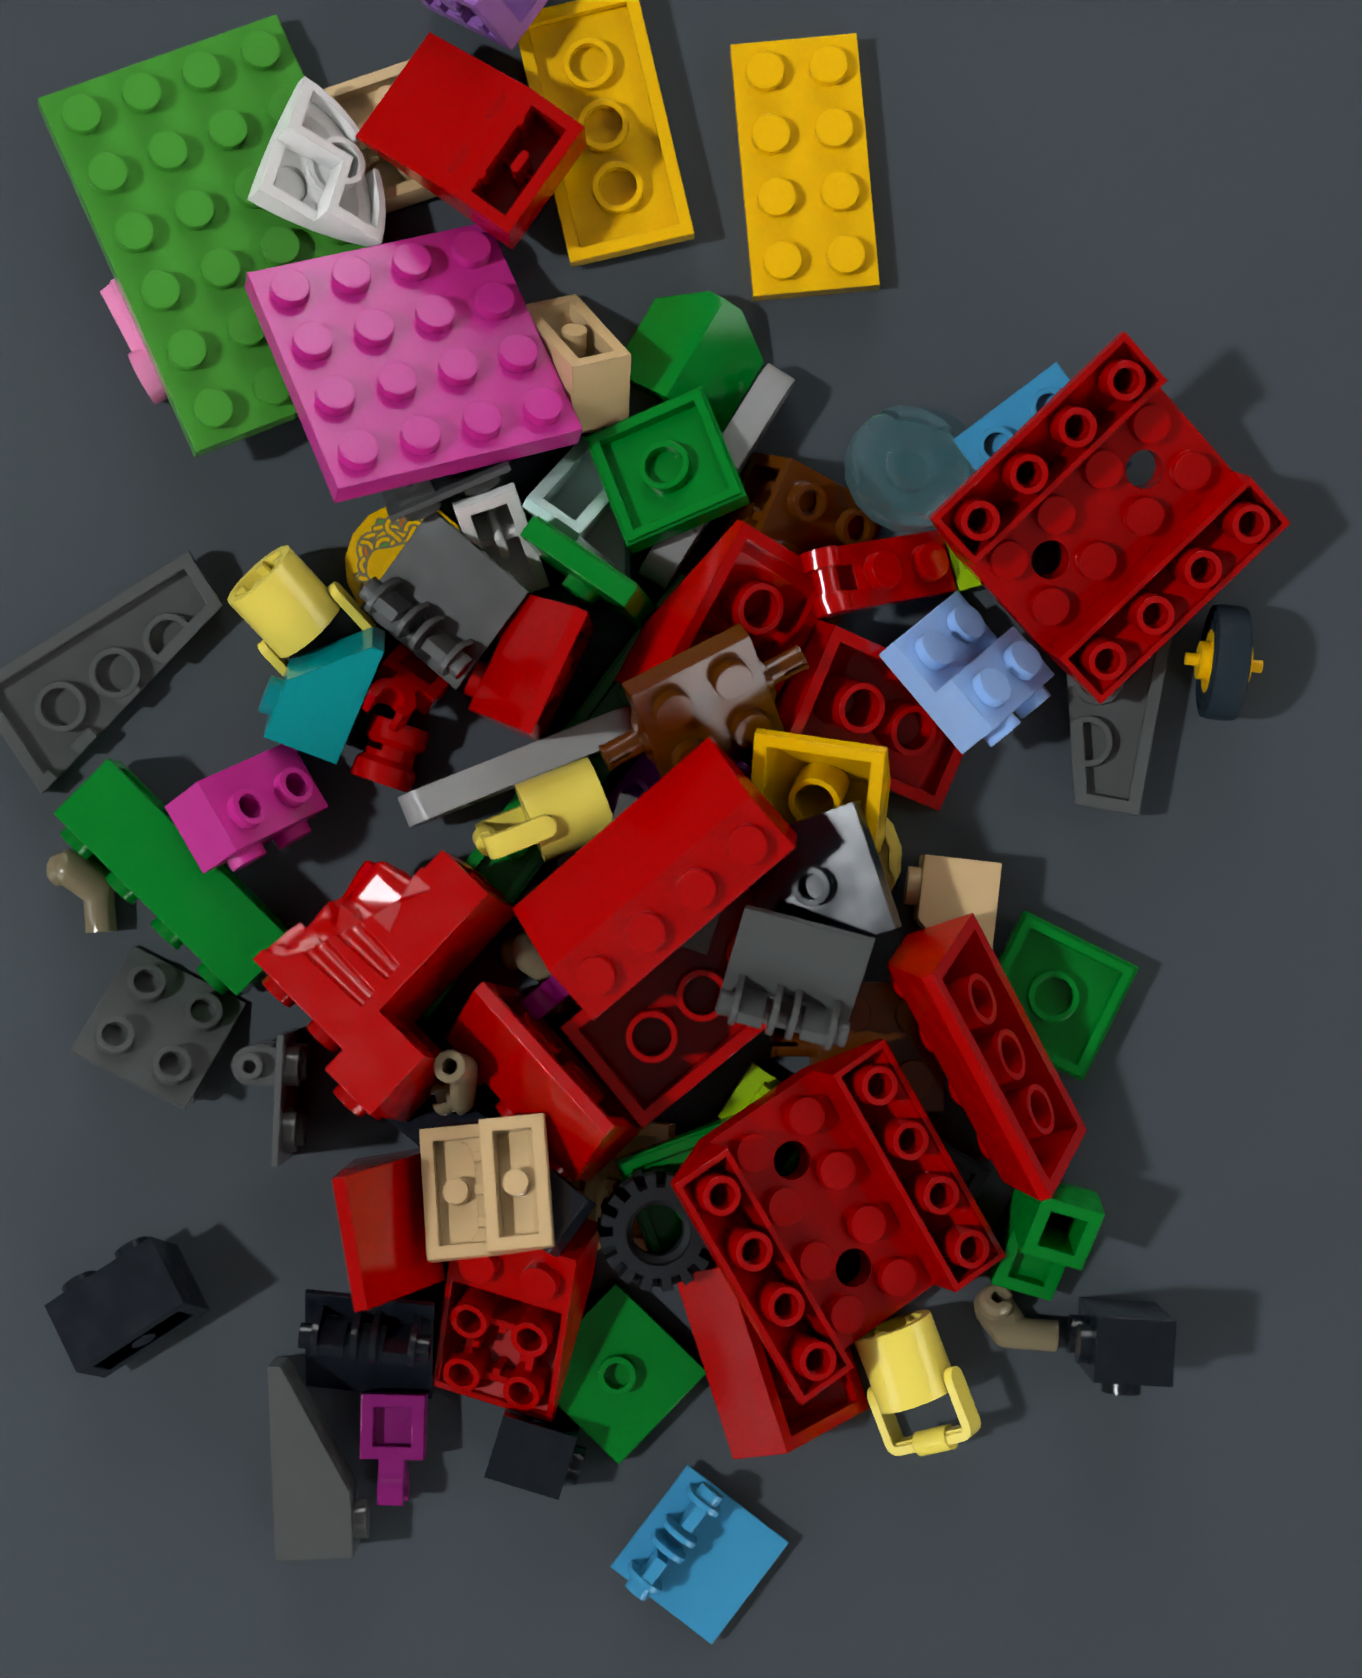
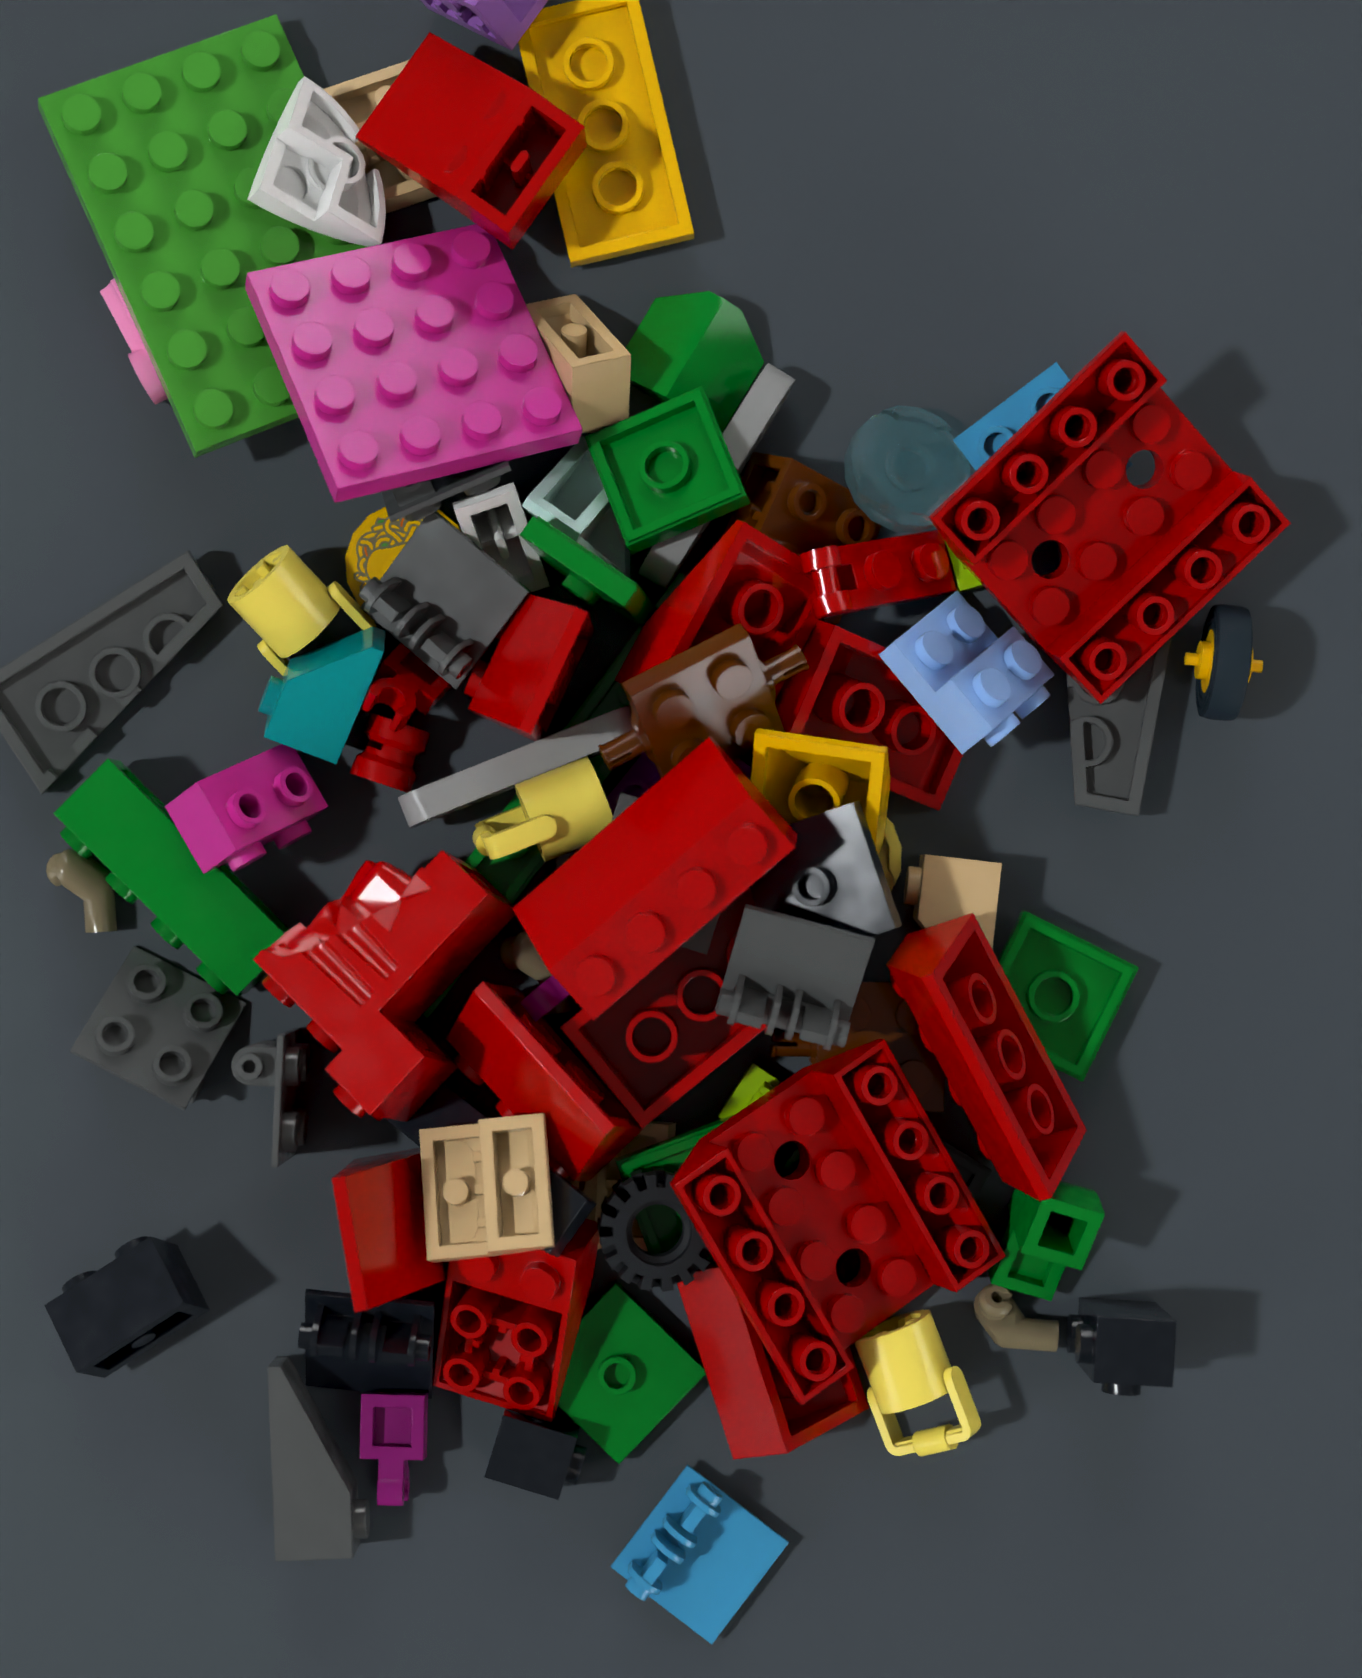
(457, 1083): dark tan arm -> none
(804, 167): yellow plate -> none

